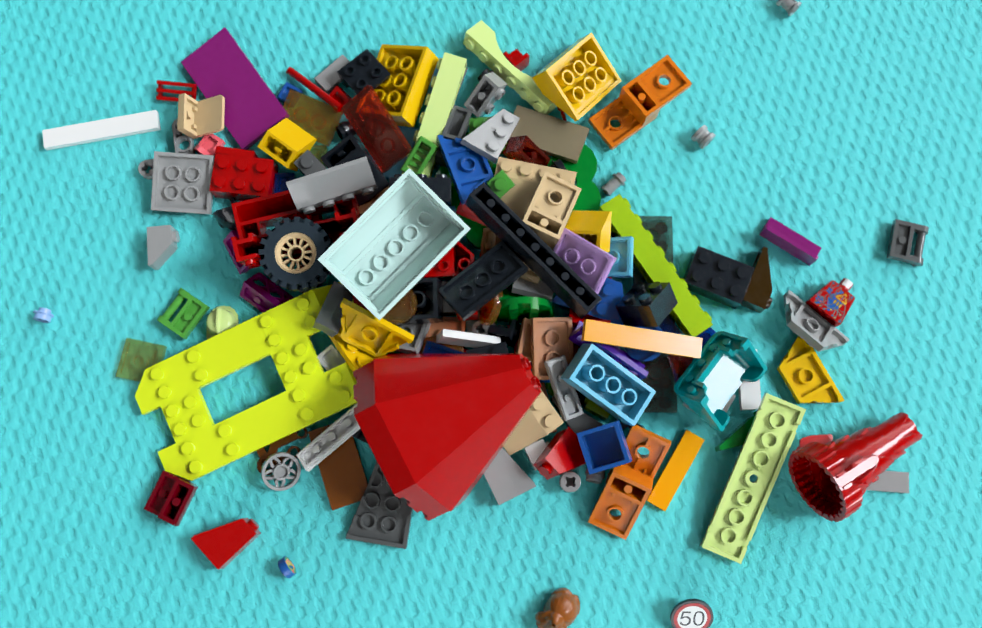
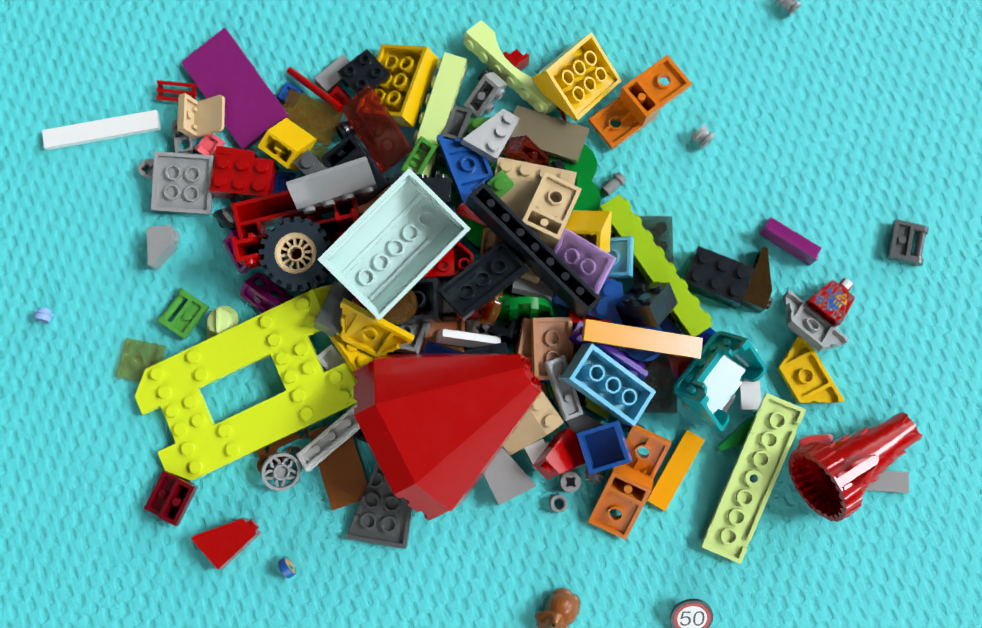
(563, 508): none -> light grey axle

